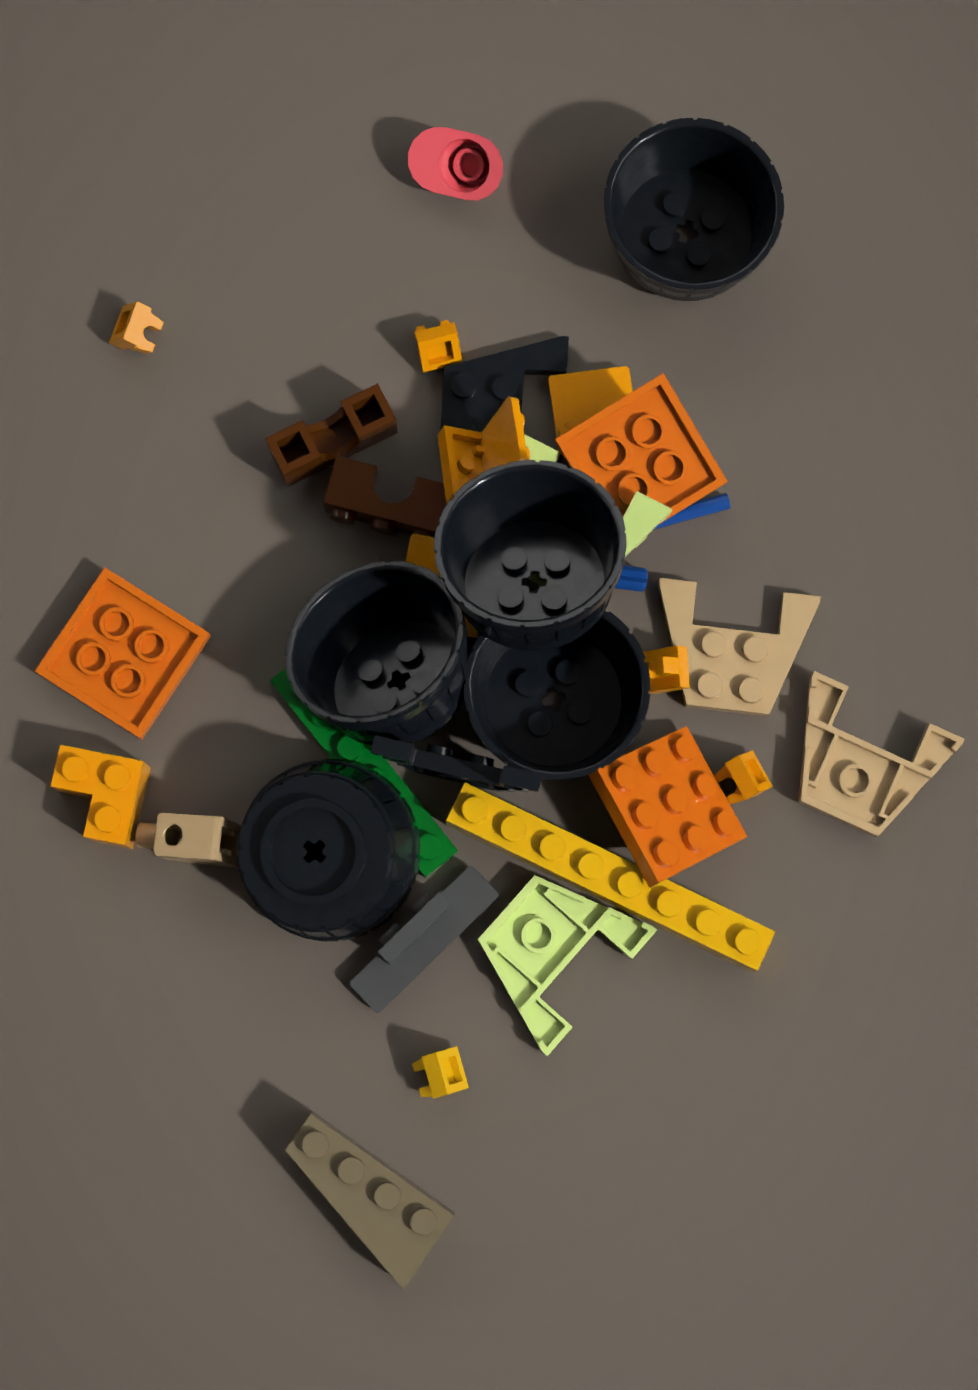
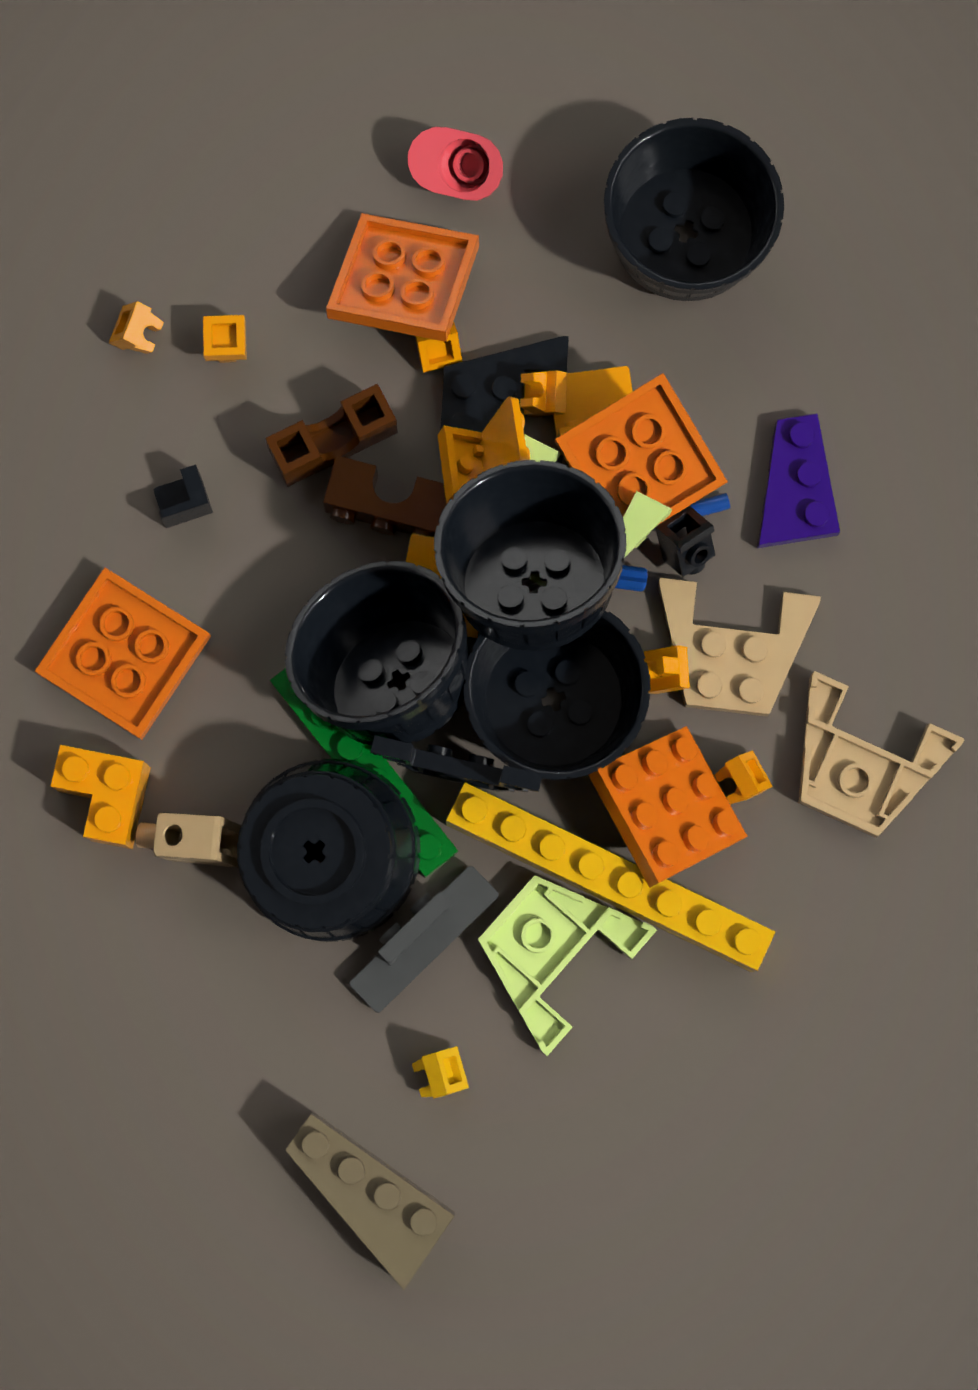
(183, 498): none -> black panel
(224, 338): none -> light orange tile
(403, 277): none -> orange plate
(544, 393): none -> light orange tile
(693, 550): none -> black brick
(799, 487): none -> dark purple wing

